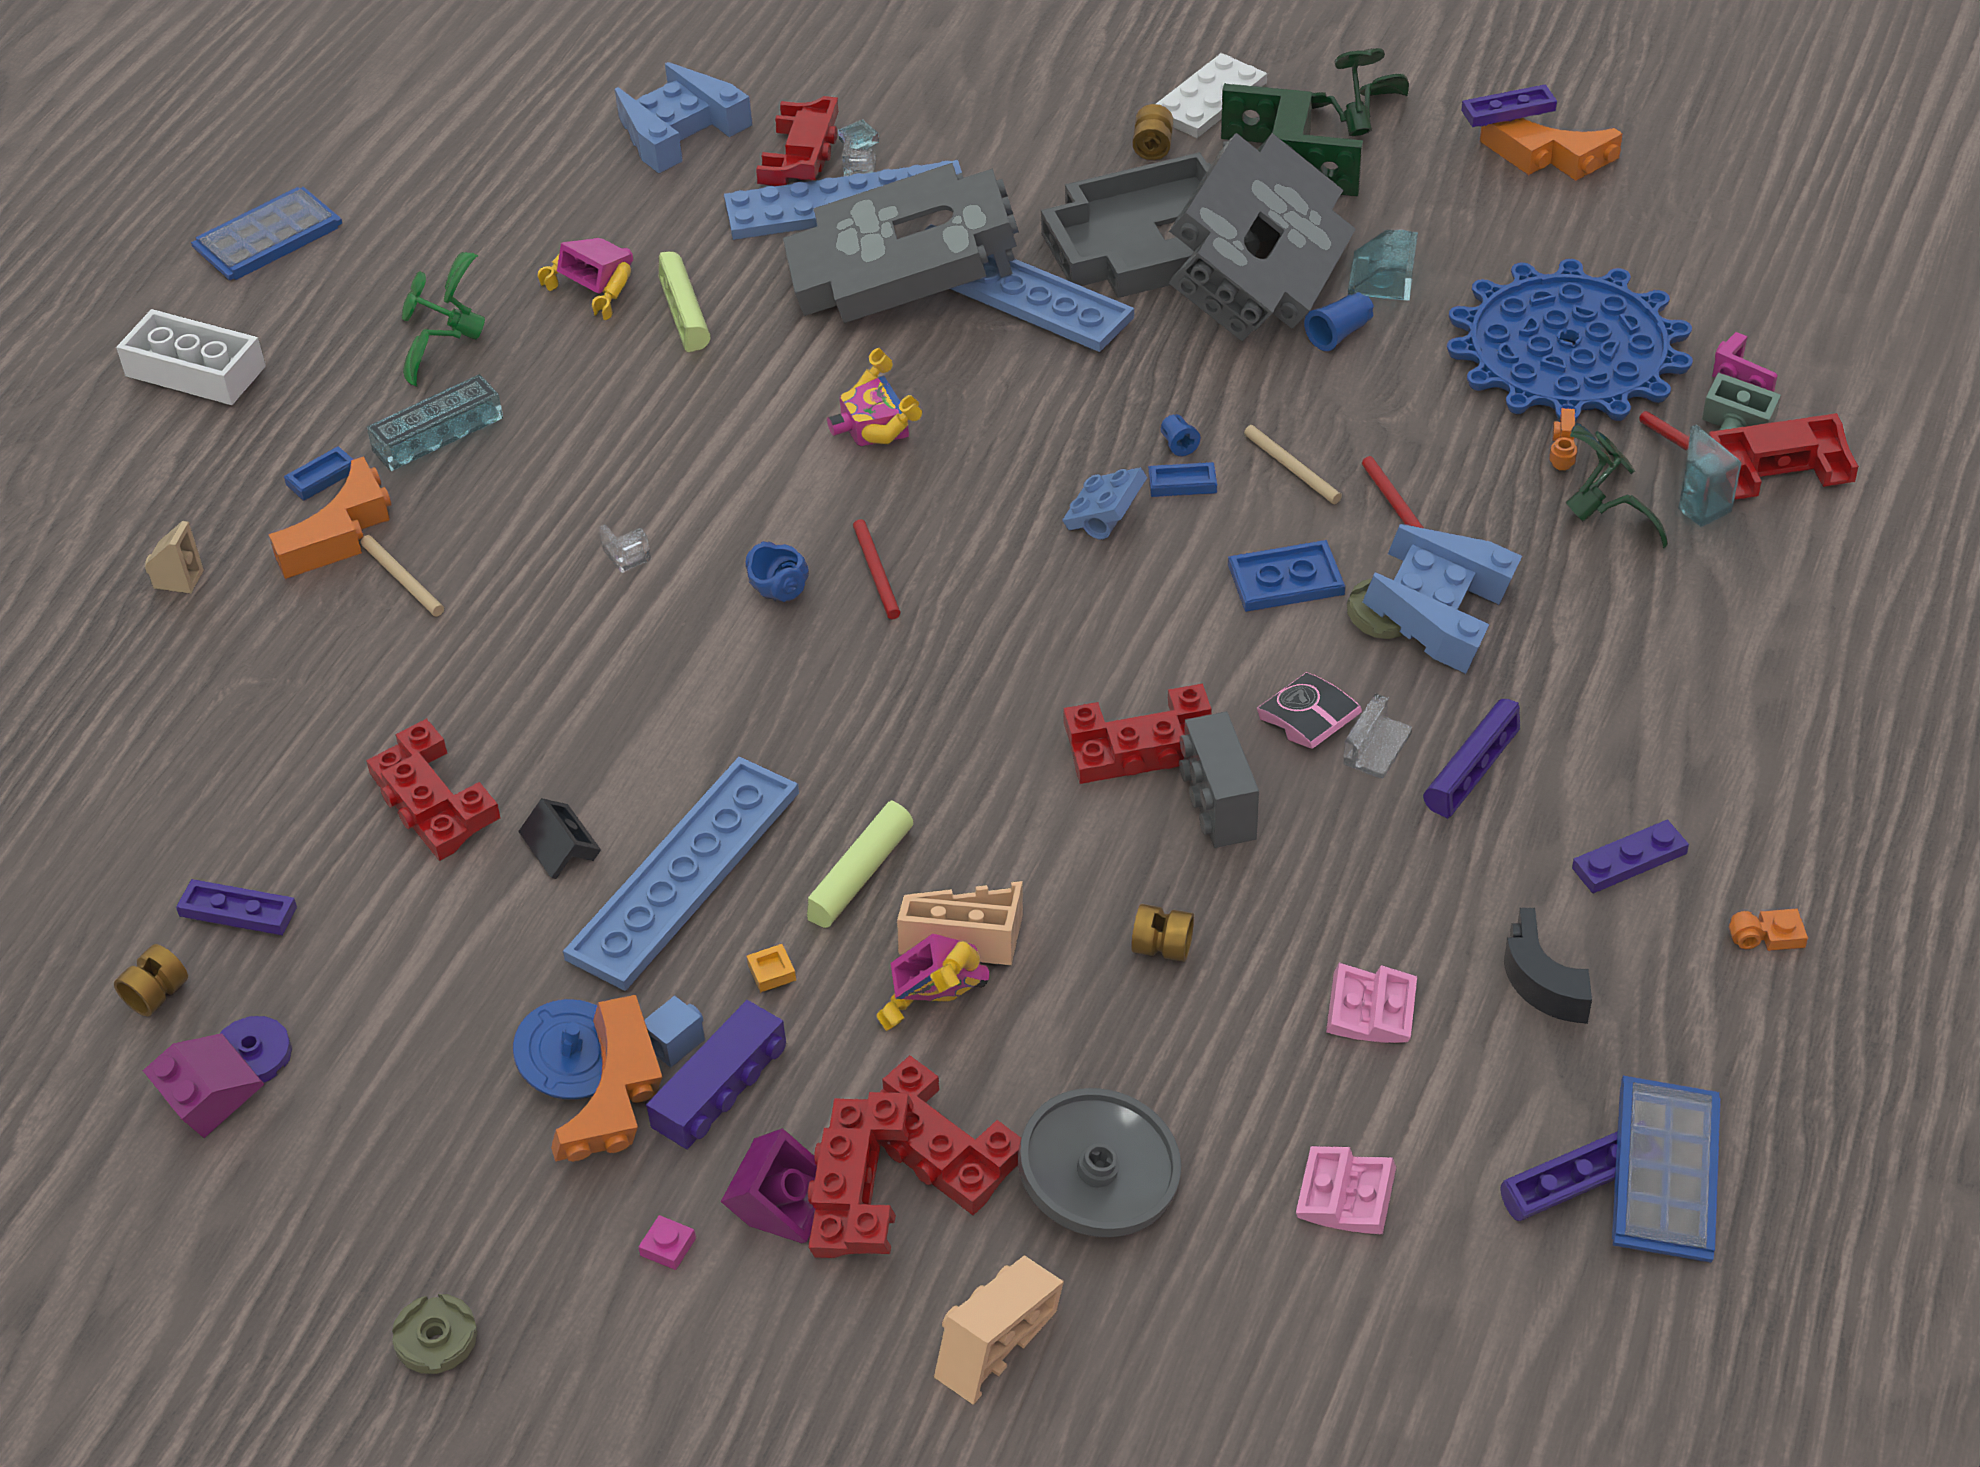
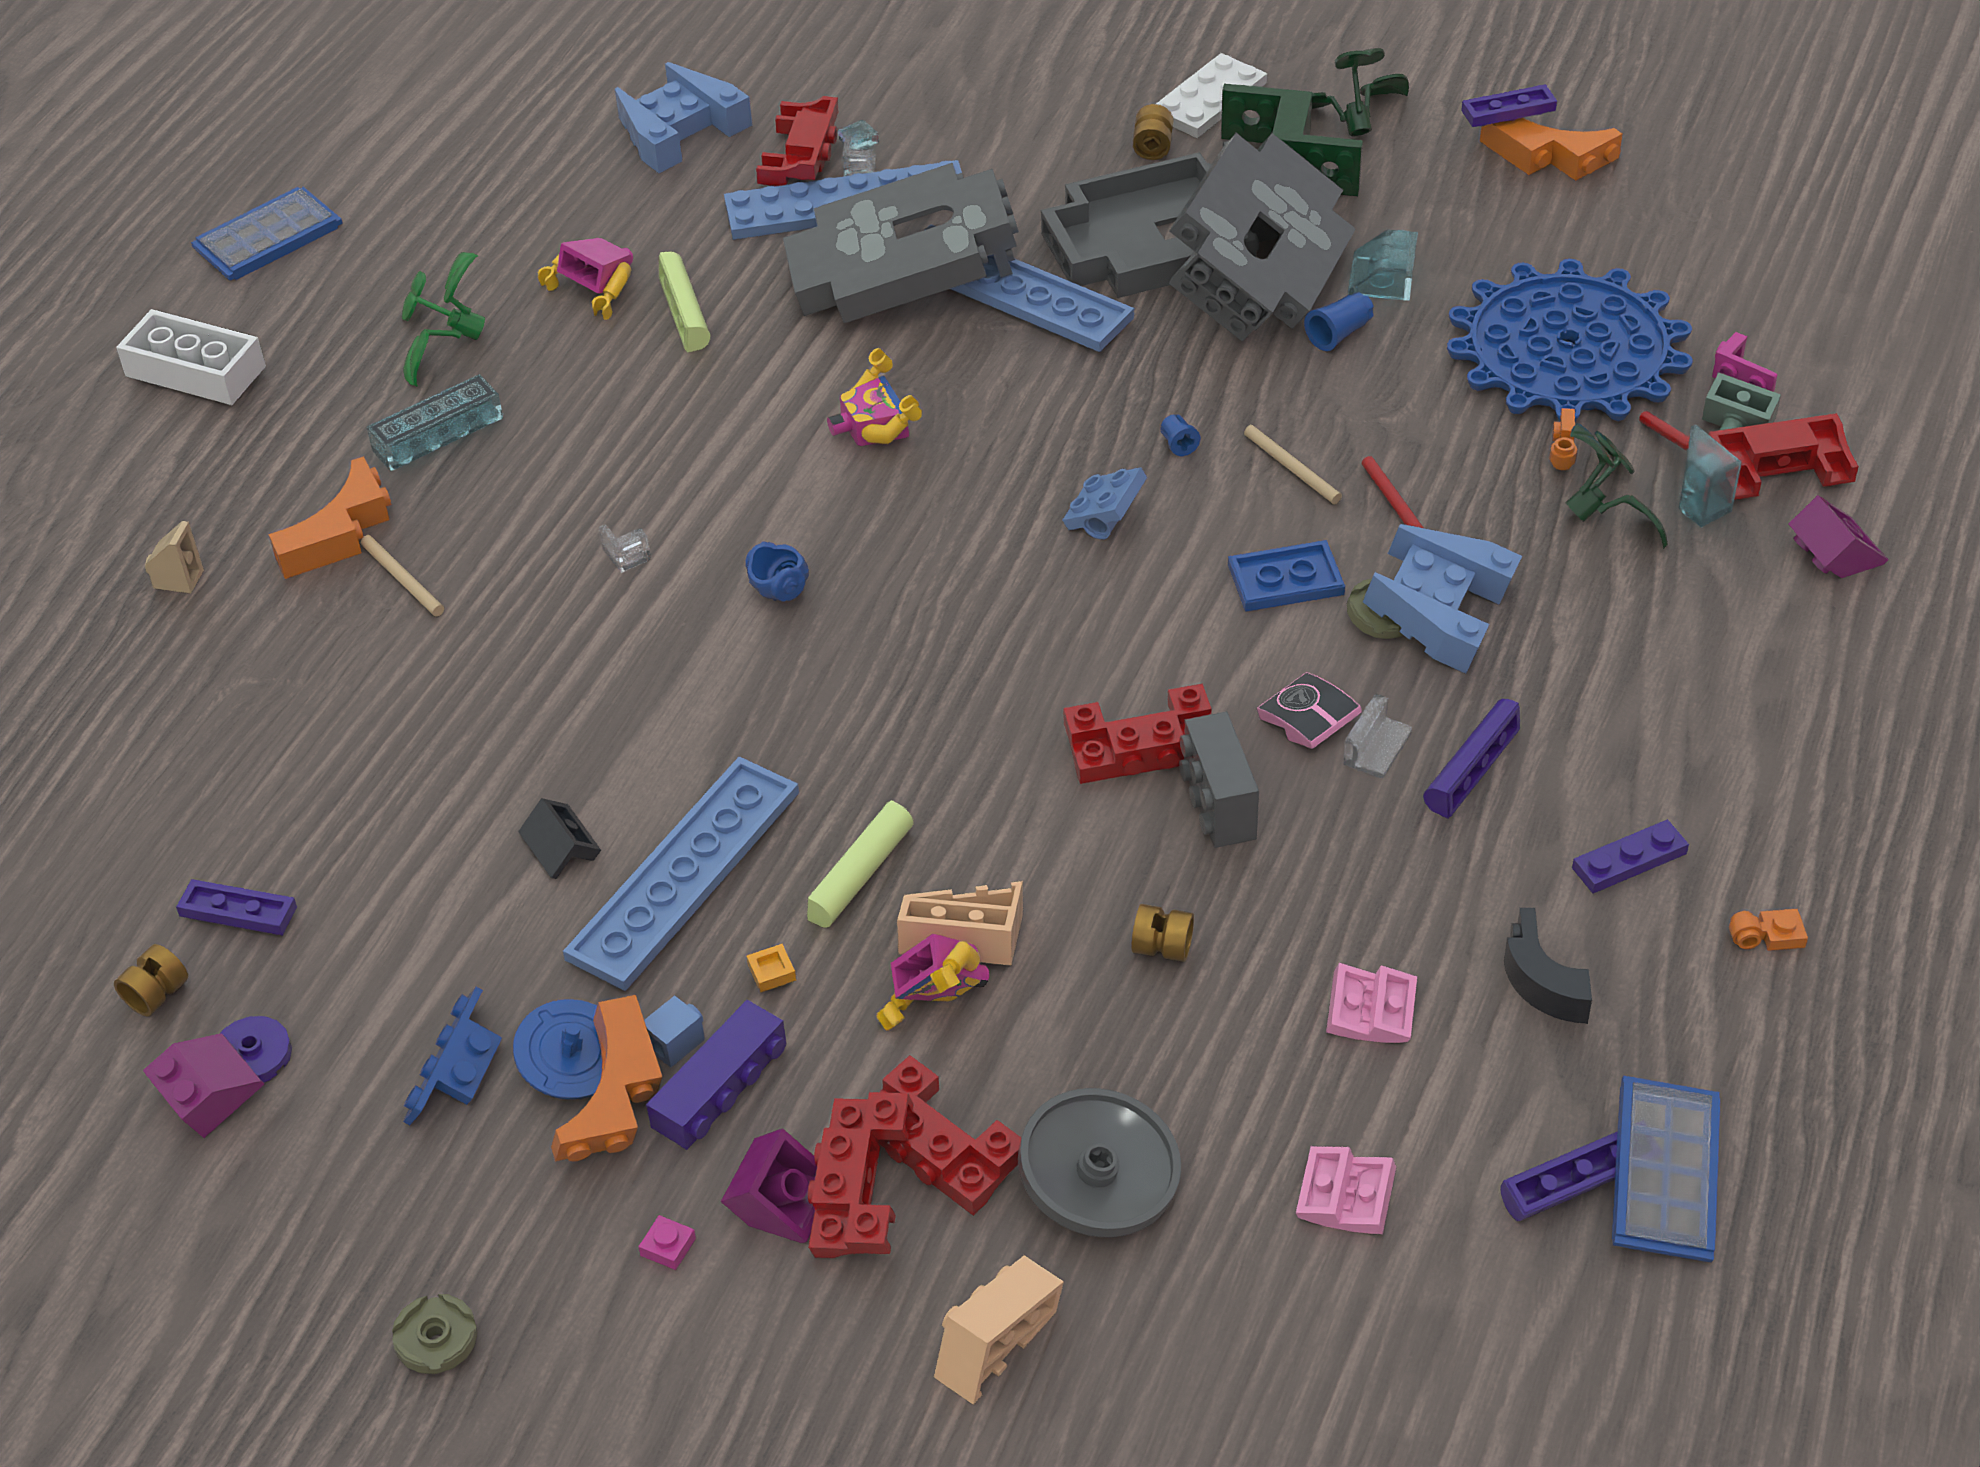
(319, 473): blue tile -> none
(422, 797): red bracket -> none
(460, 1062): none -> blue bracket
(876, 569): red bar -> none
(1182, 479): blue tile -> none
(1835, 539): none -> magenta slope

